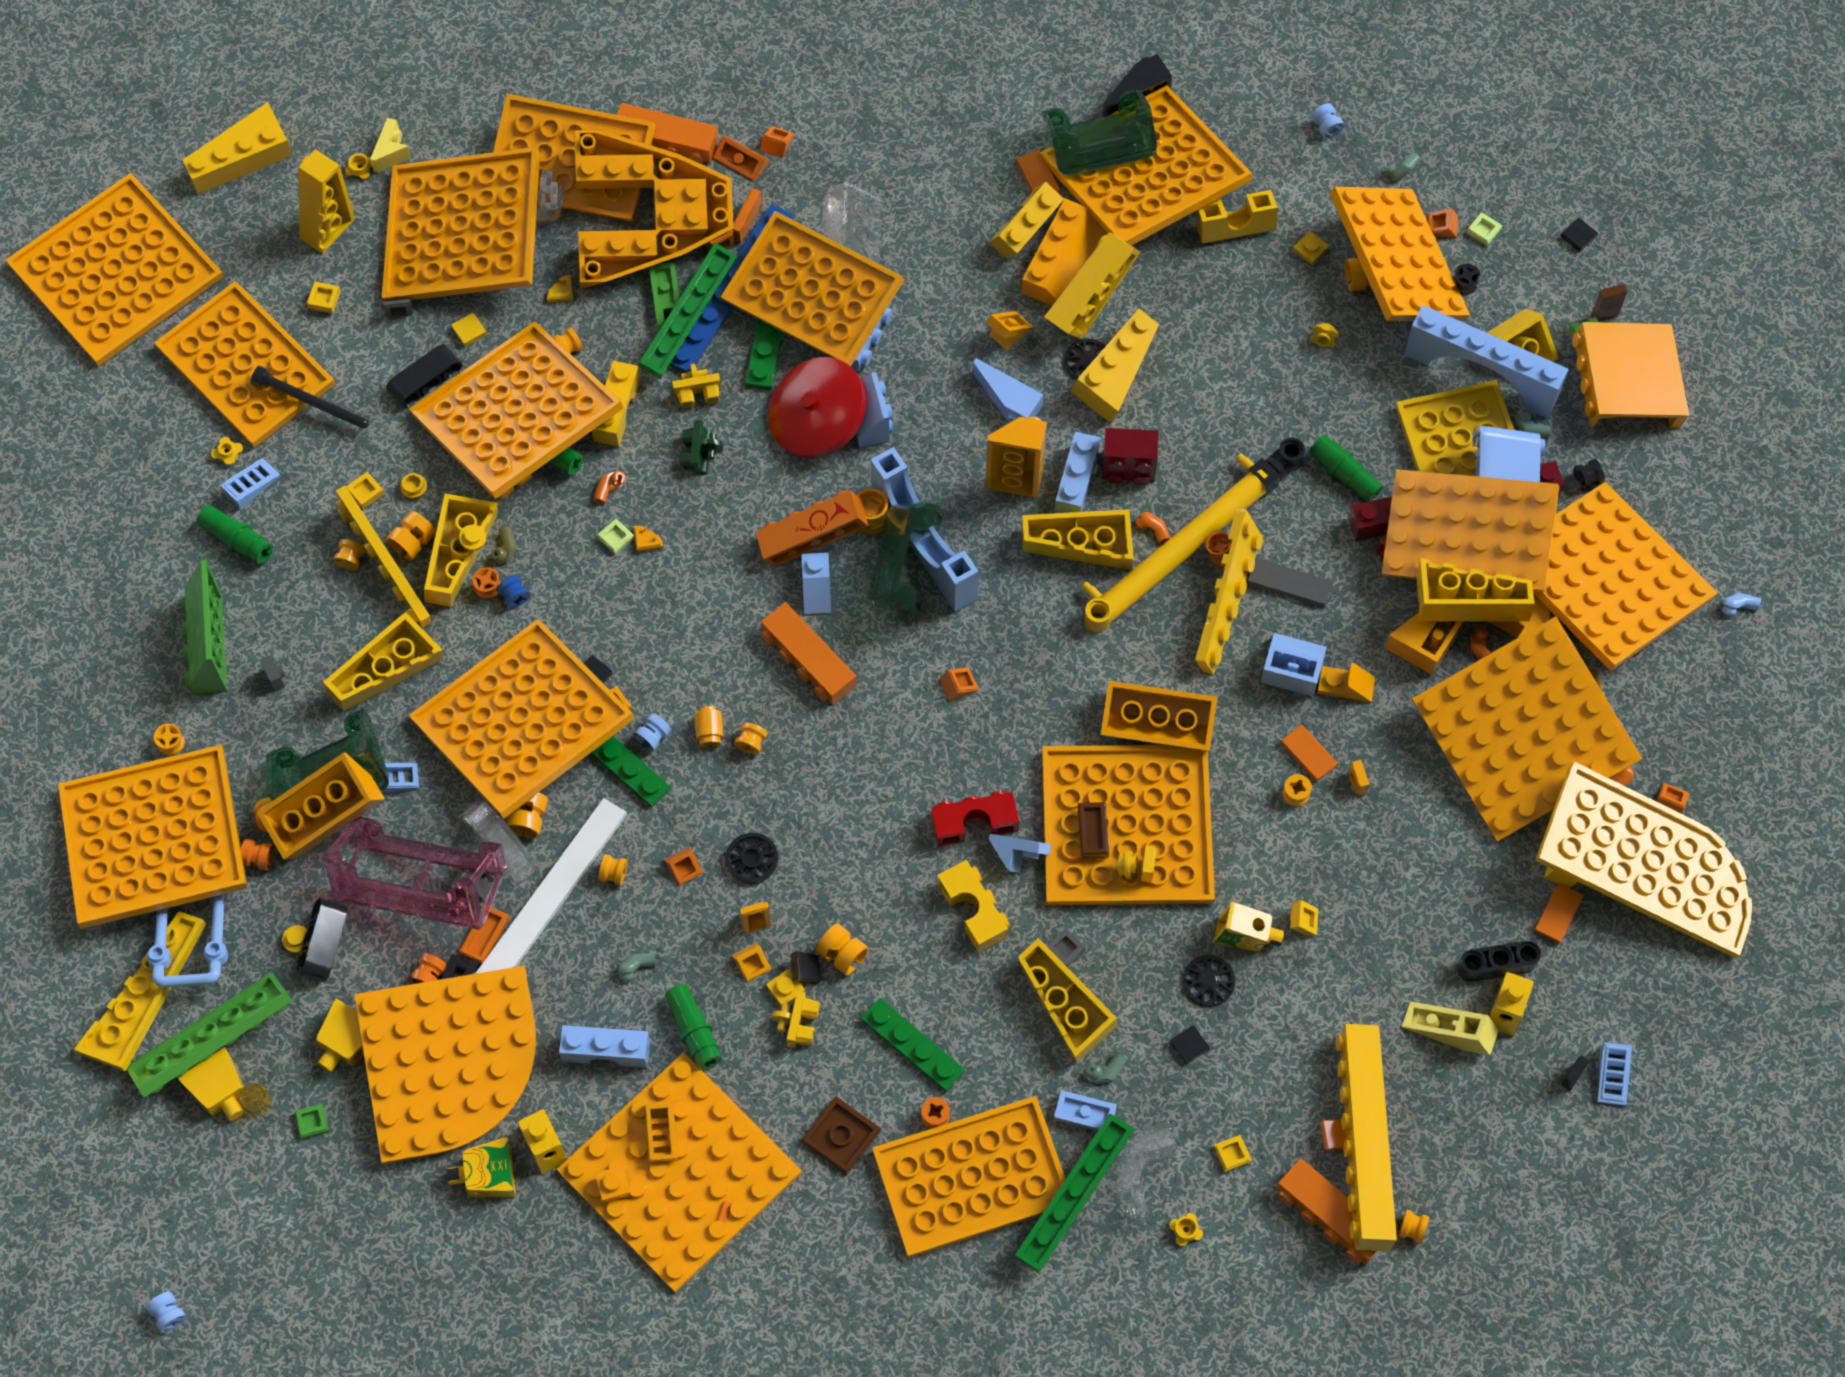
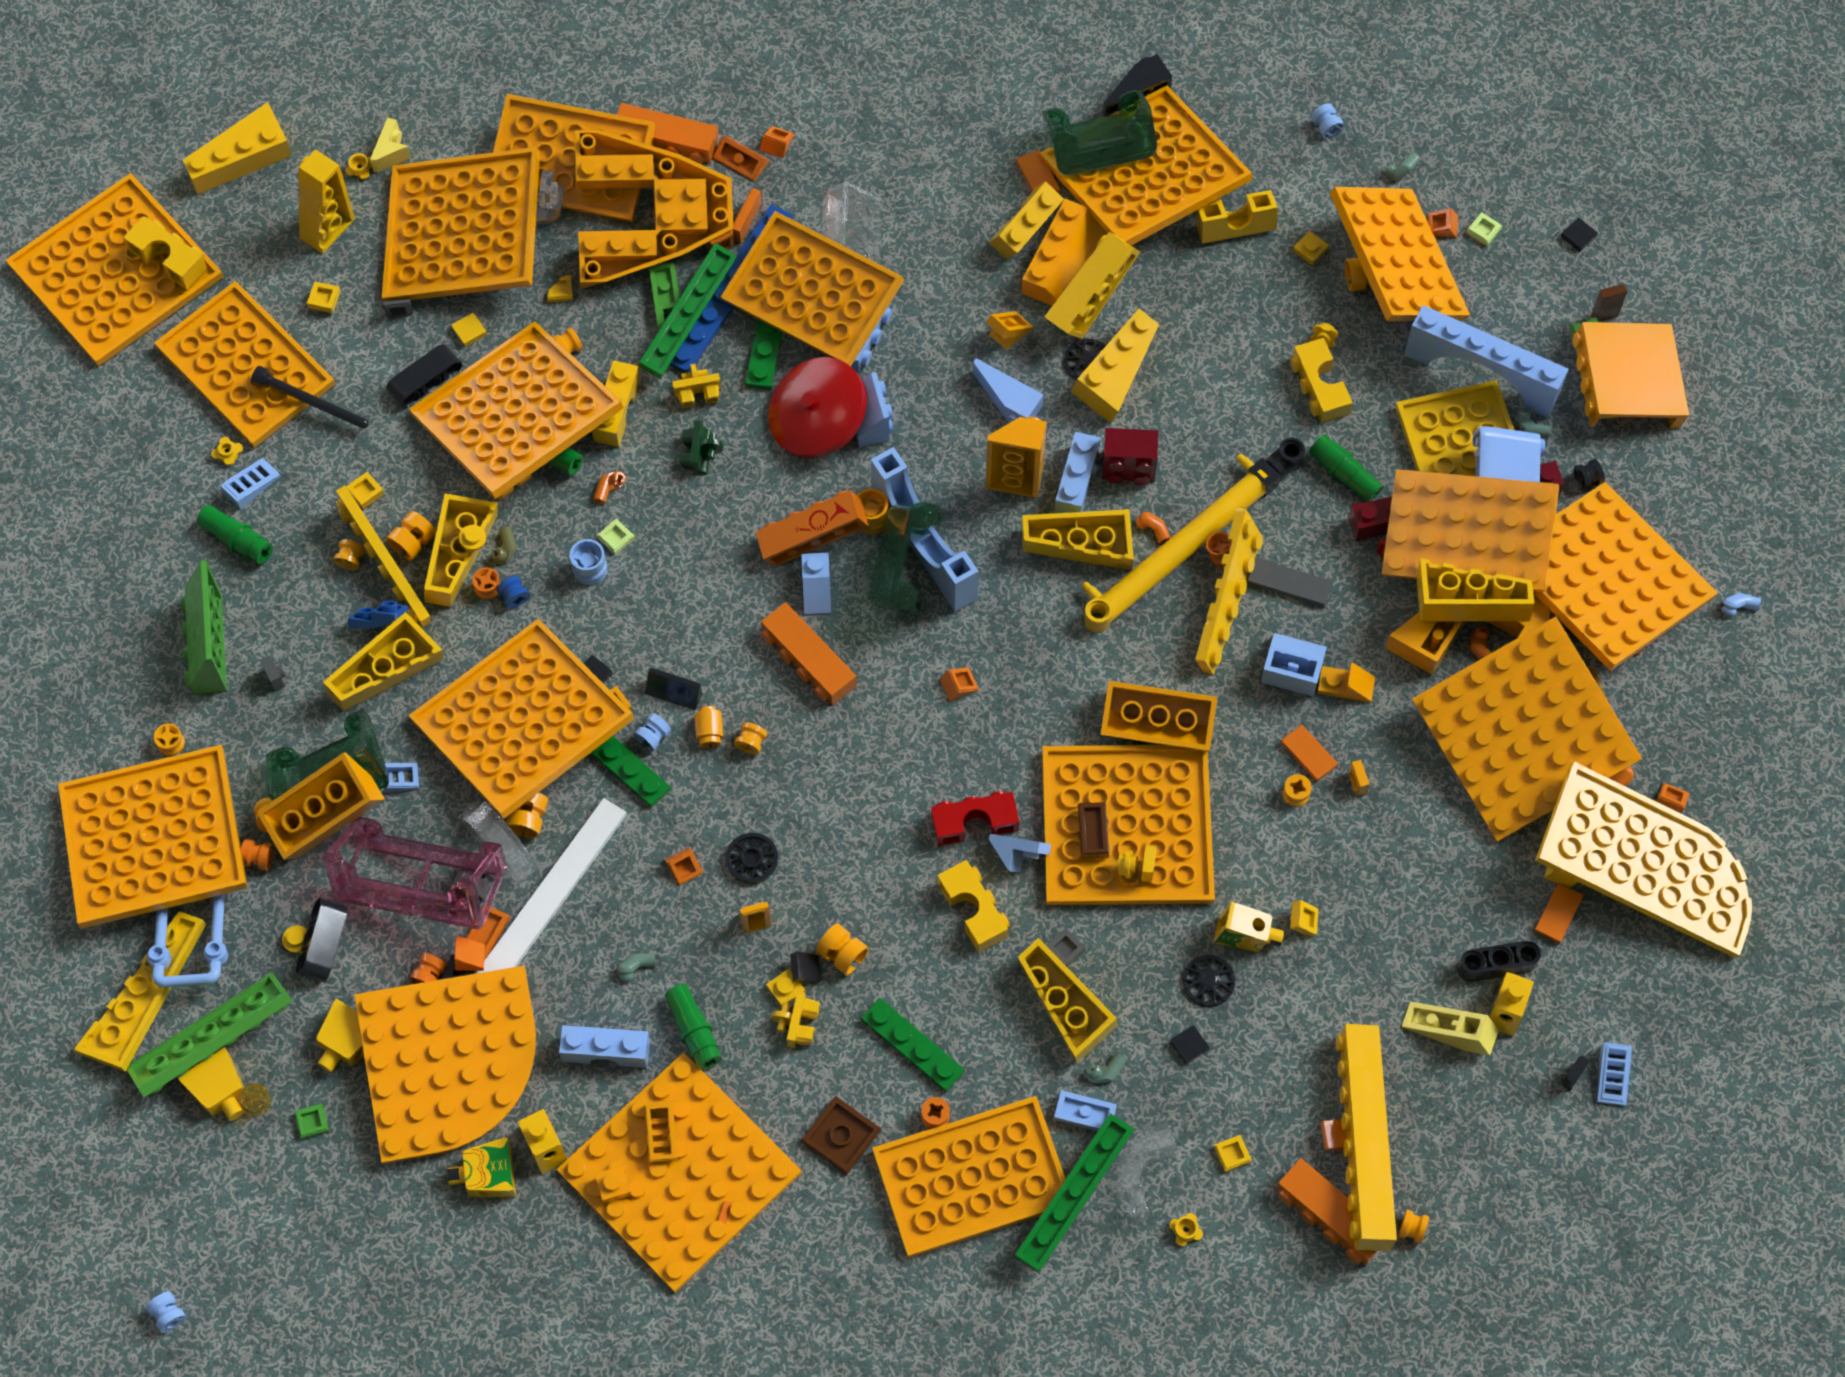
(151, 239): none -> yellow arch
(372, 618): none -> blue slope
(413, 486): yellow plate -> none
(469, 955): none -> orange slope
(588, 562): none -> light blue wheel
(613, 869): light orange wheel -> none
(646, 539): light orange tile -> none
(673, 688): none -> black slope
(751, 962): light orange slope -> none
(1327, 400): none -> yellow arch
(1468, 273): black wheel -> none
(1528, 332): yellow slope -> none

